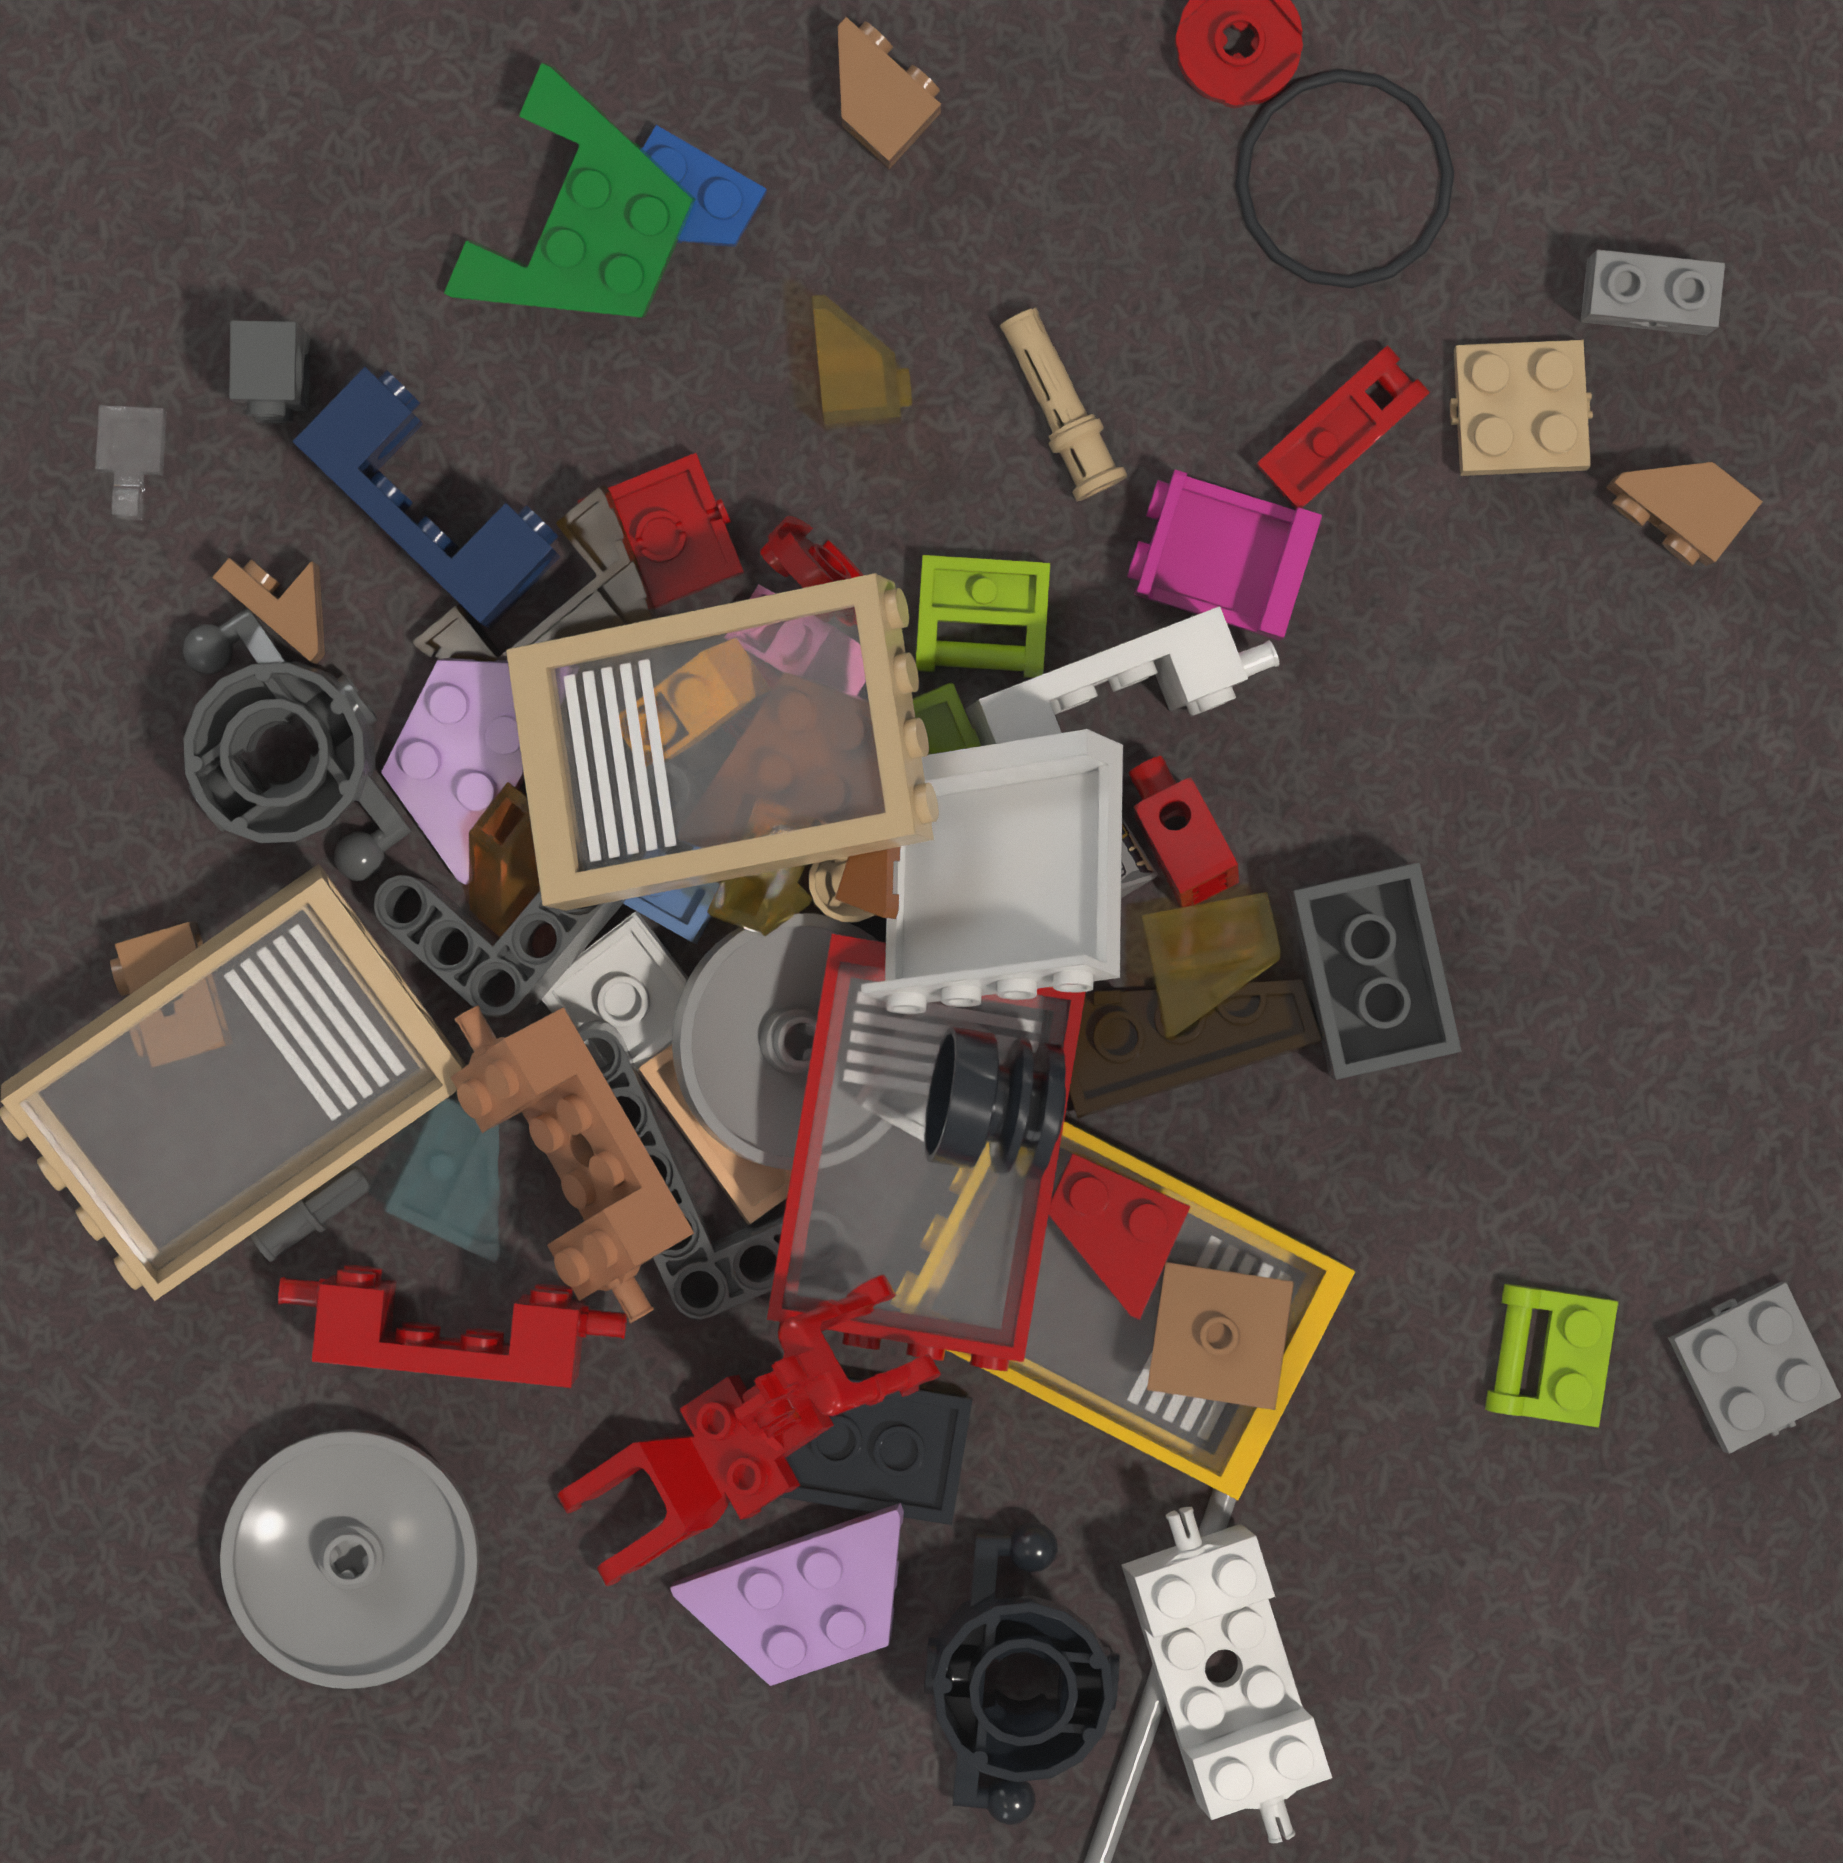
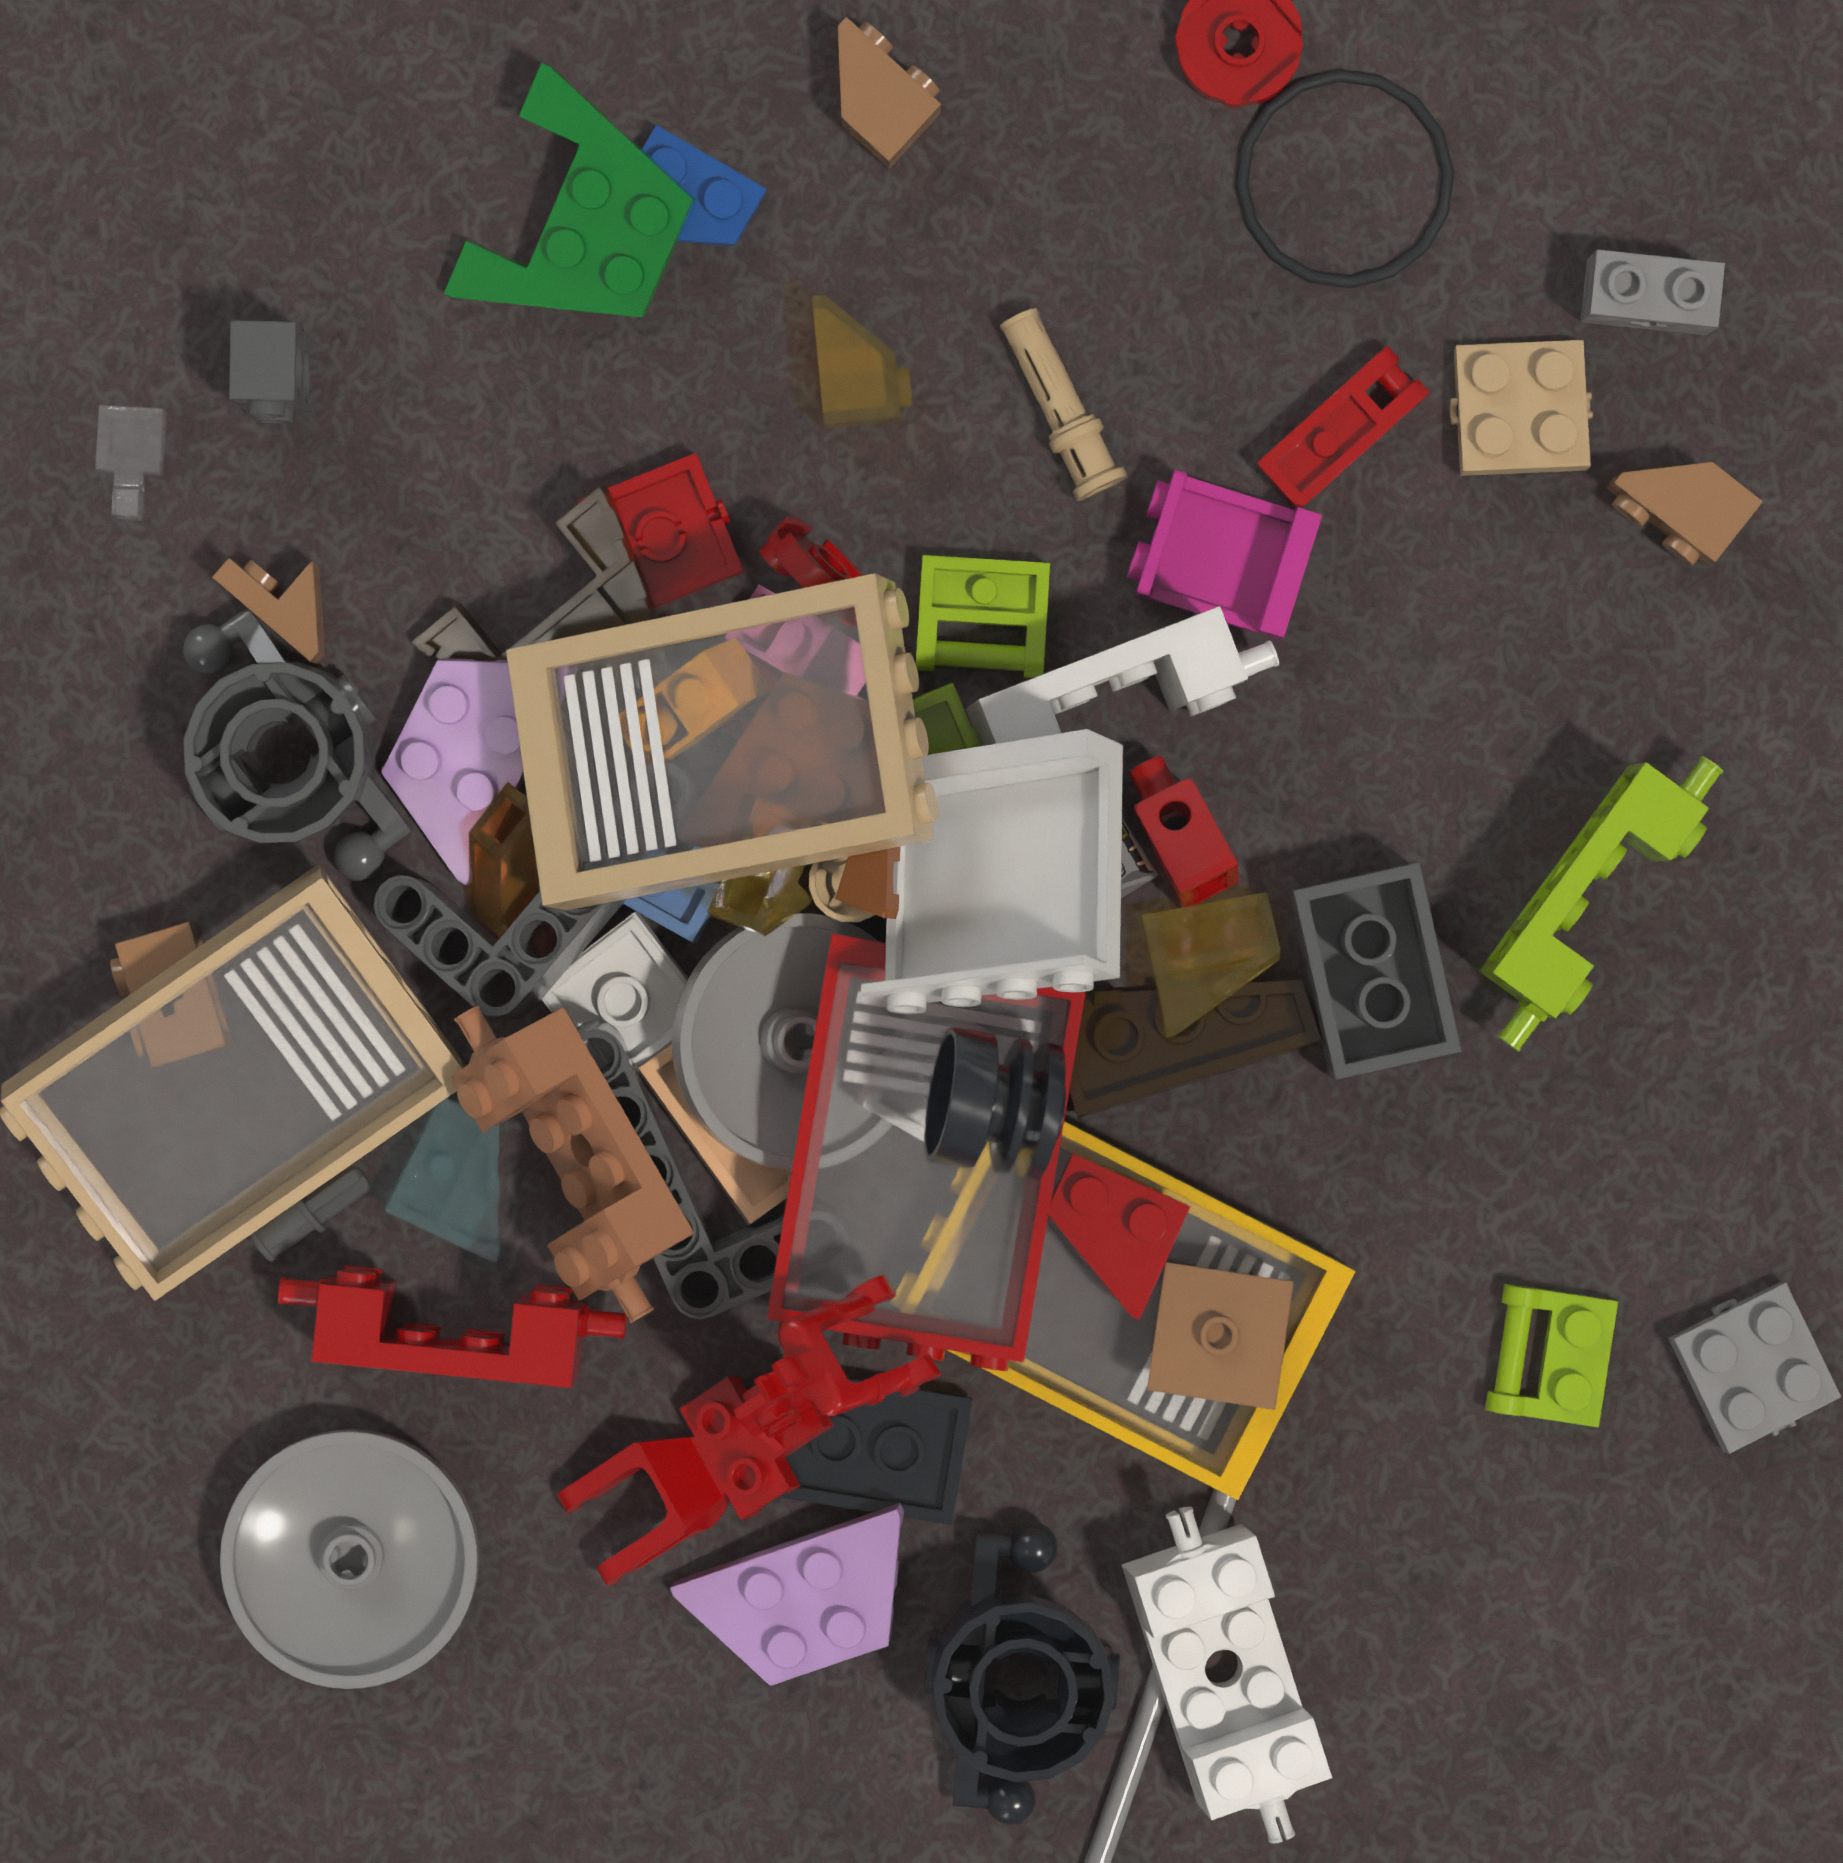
(359, 436): dark blue plate -> none
(1647, 815): none -> lime brick

